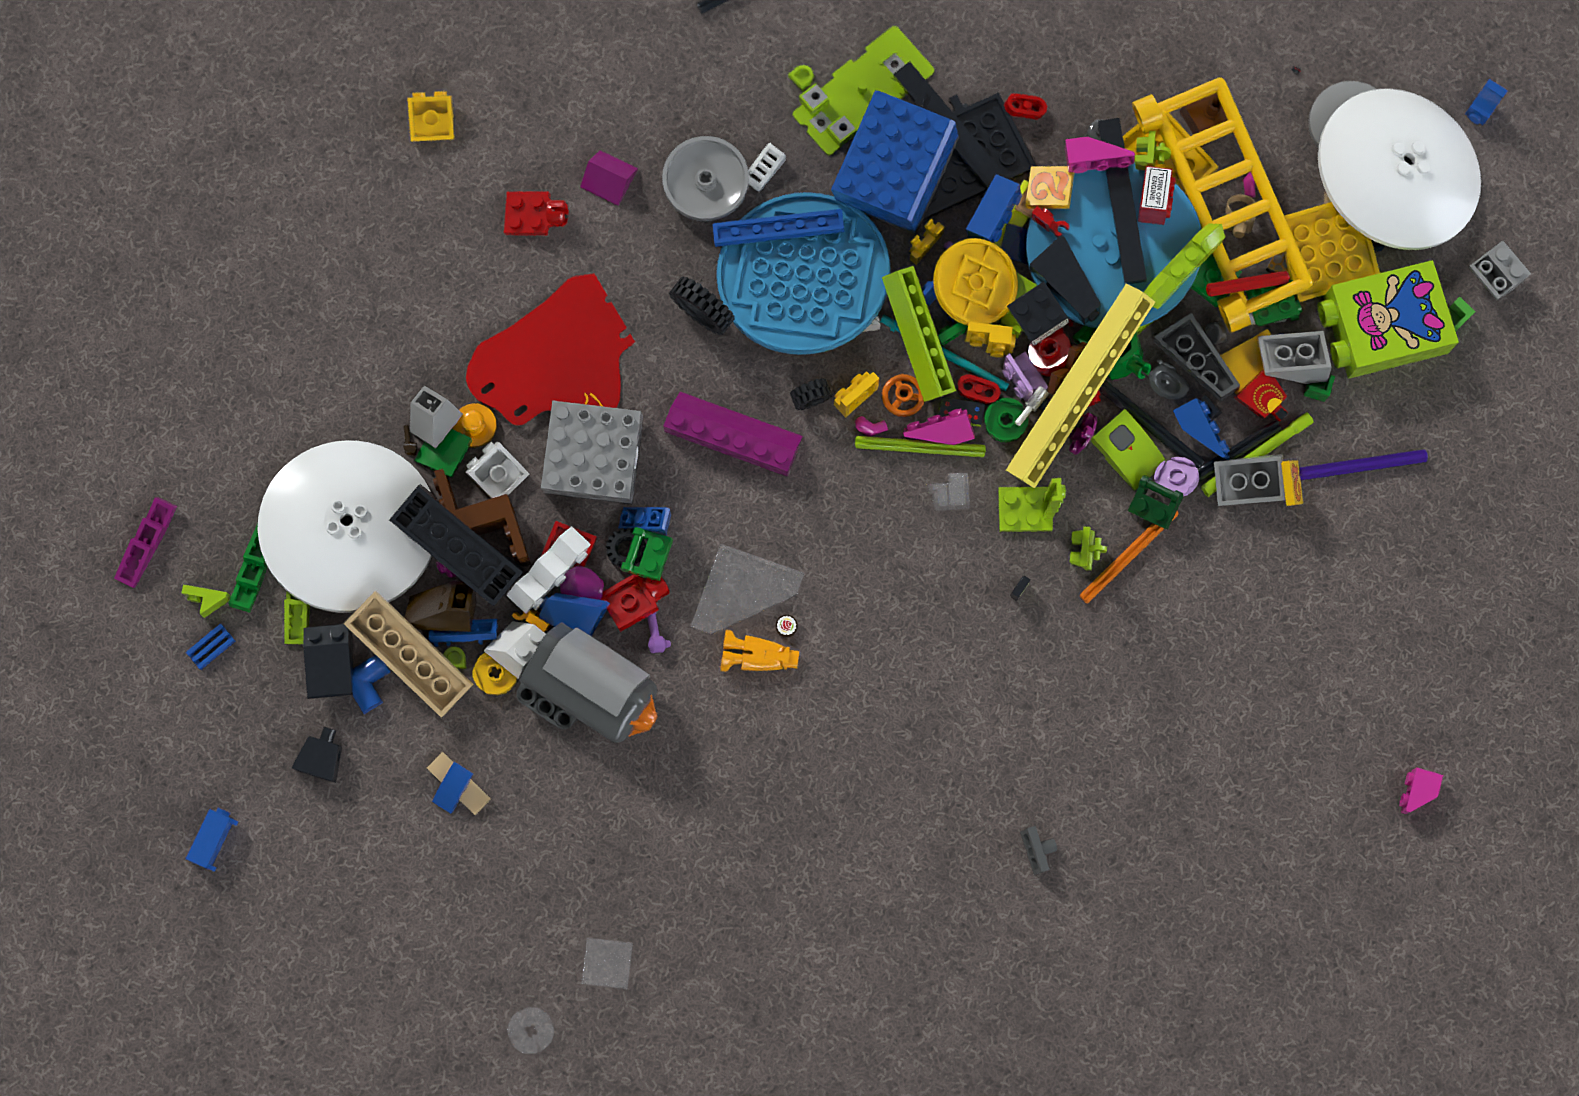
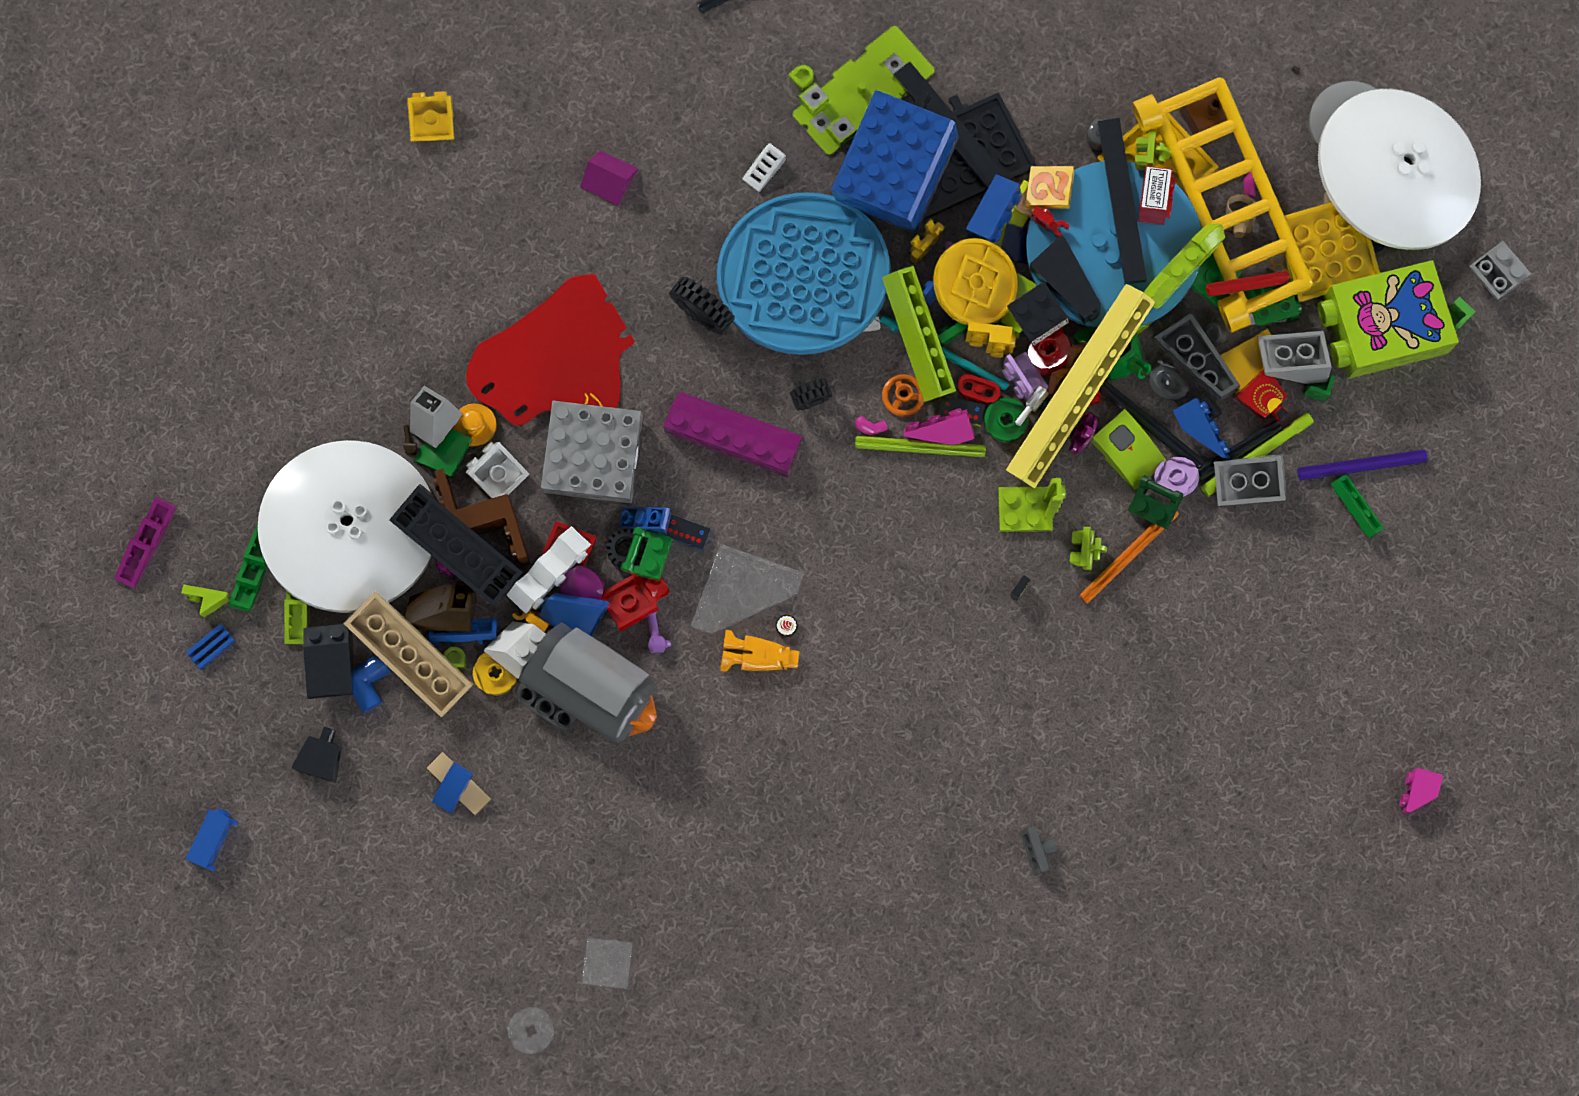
(533, 213): red plate -> none
(688, 532): none -> black tile
(705, 178): light grey dish -> none
(778, 227): blue plate -> none
(861, 389): yellow plate -> none
(950, 494): clear plate -> none
(1024, 106): red plate -> none
(1091, 154): dark pink slope -> none
(1292, 482): yellow tile -> none
(1357, 506): none -> green plate
(1485, 102): blue arch -> none

